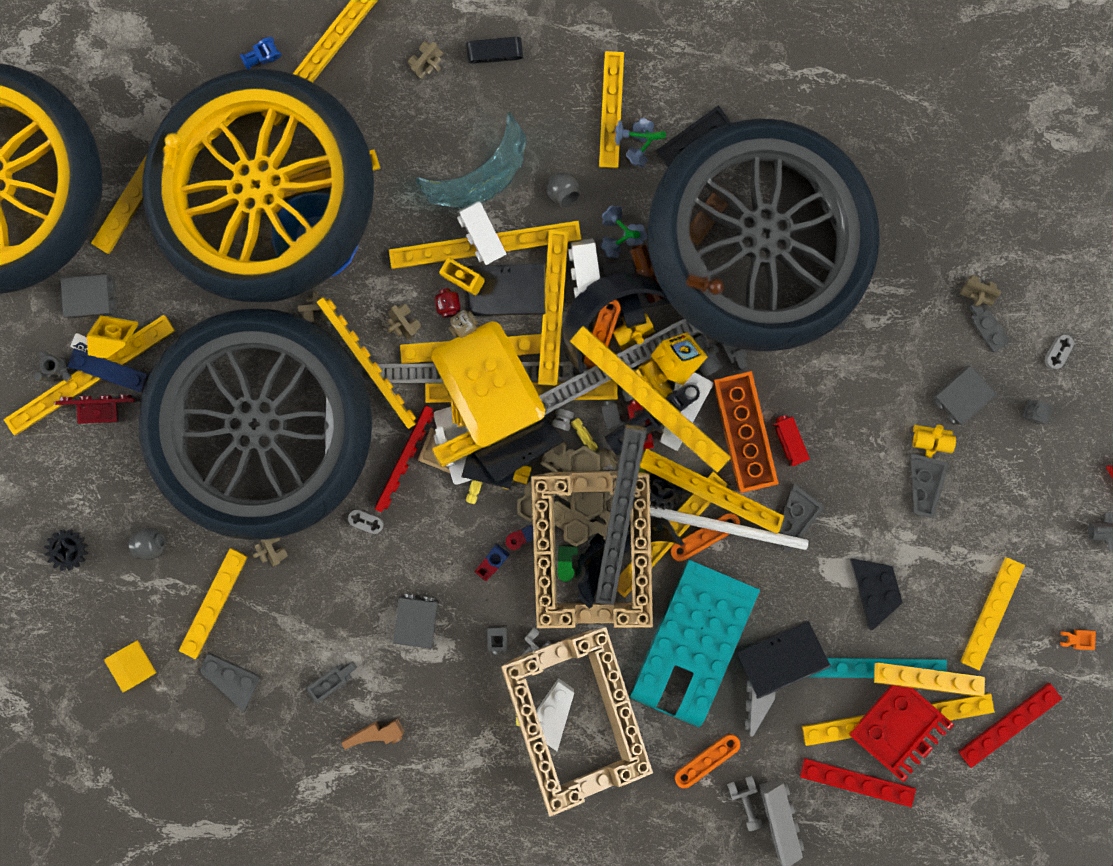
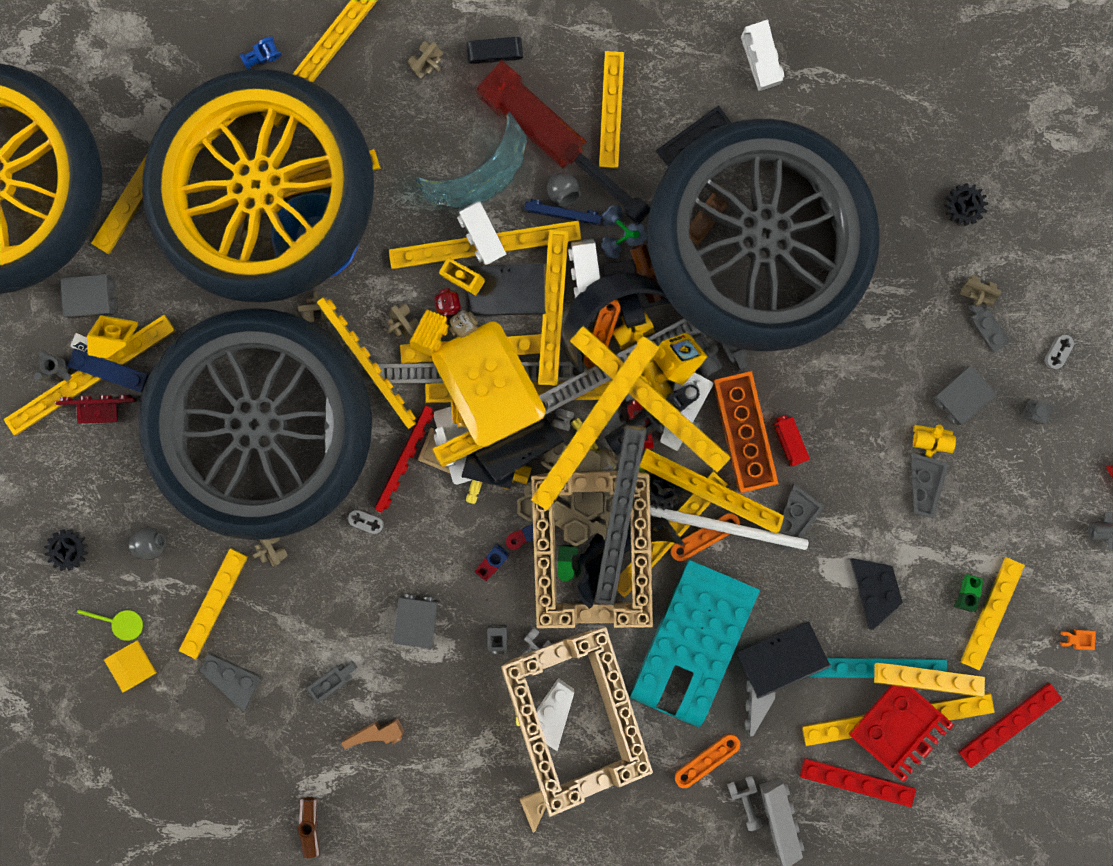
(125, 625): none -> lime piece
(171, 149): yellow axle -> none
(309, 839): none -> reddish brown piece
(429, 333): none -> yellow brick
(506, 93): none -> clear red piece
(534, 808): none -> tan tile
(537, 207): none -> dark blue plate
(595, 423): none -> yellow plate
(643, 131): sand blue plant -> none
(714, 286): reddish brown axle -> none
(762, 55): none -> white wedge
(969, 593): none -> leg
(974, 207): none -> black gear

